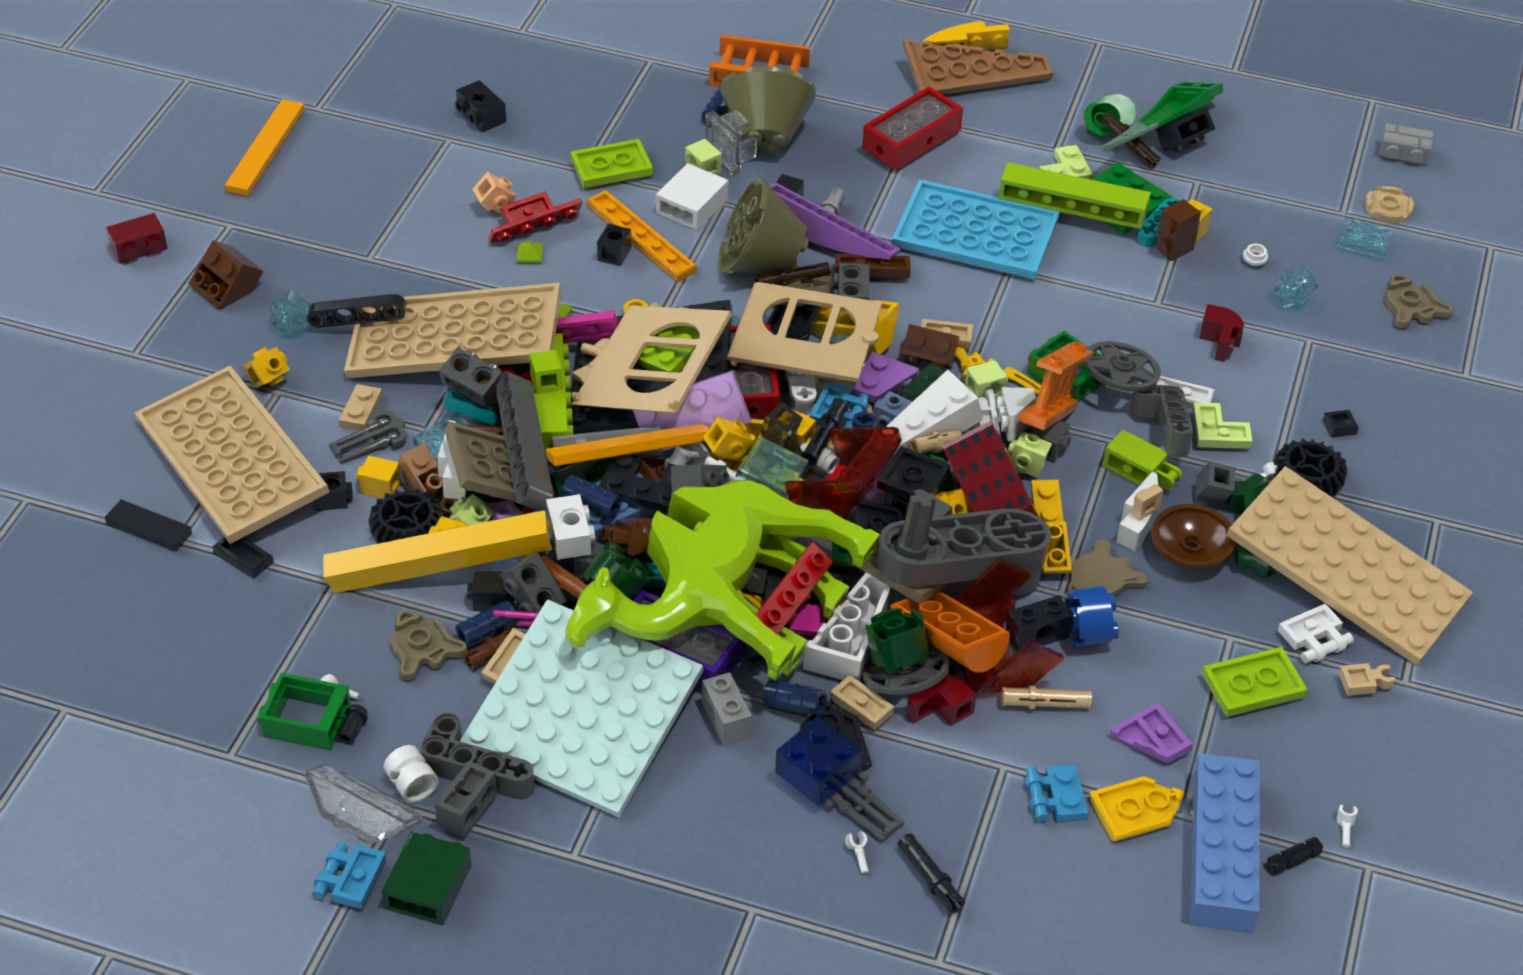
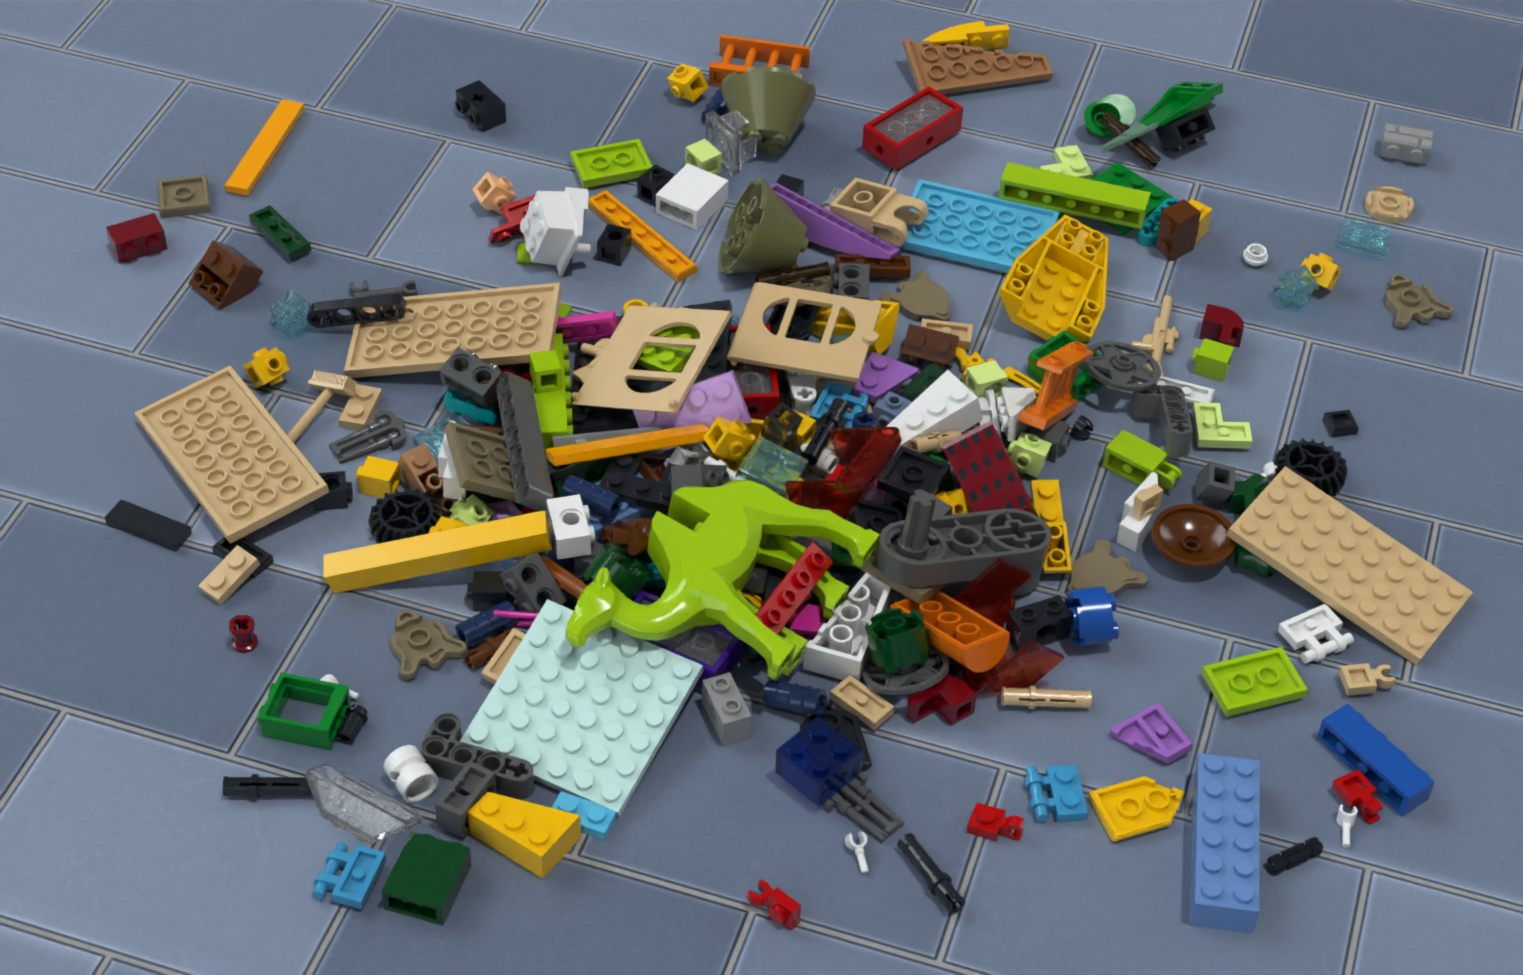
(183, 196): none -> dark tan tile
(229, 575): none -> tan plate
(245, 630): none -> dark red bush
(259, 785): none -> black pin
(280, 232): none -> dark green plate
(330, 385): none -> tan piece
(407, 289): none -> dark grey bar
(524, 831): none -> yellow wedge
(555, 226): none -> white piece
(594, 818): none -> medium azure plate
(651, 183): none -> black brick
(687, 82): none -> yellow brick
(780, 906): none -> red plate
(879, 210): none -> tan brick
(921, 299): none -> dark tan tile
(991, 821): none -> red plate
(1059, 282): none -> yellow wedge
(1080, 427): none -> black hinge
(1160, 336): none -> tan piece
(1212, 359): none -> lime brick
(1329, 271): none -> yellow brick
(1357, 790): none -> red plate
(1382, 763): none -> blue brick

